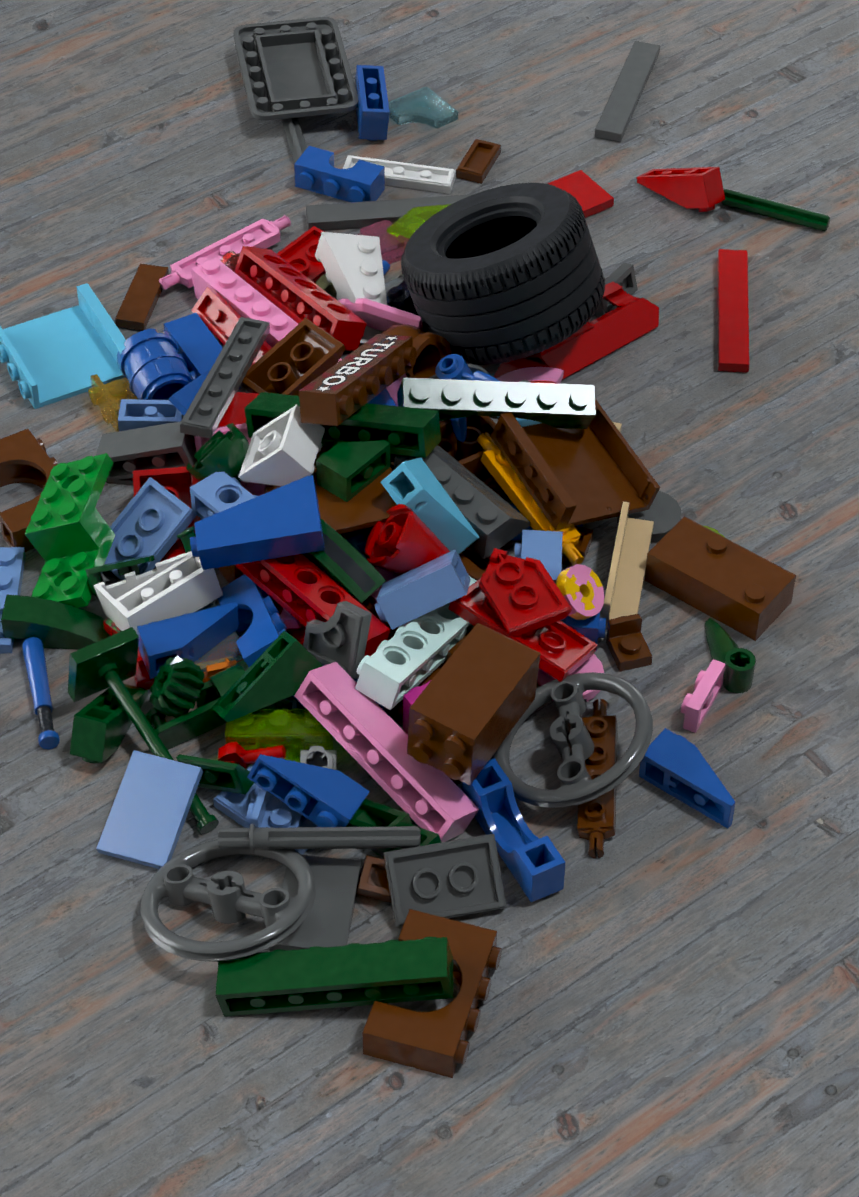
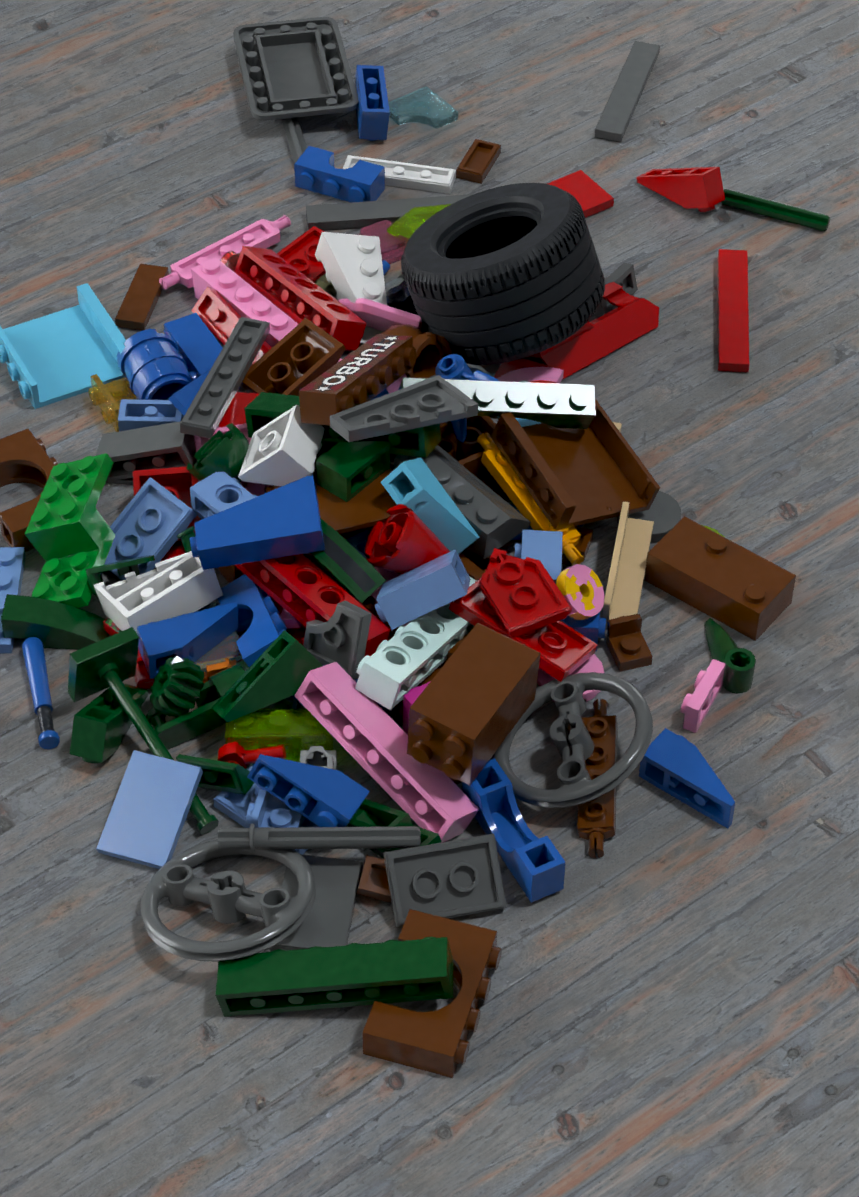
(405, 409): none -> dark grey wing

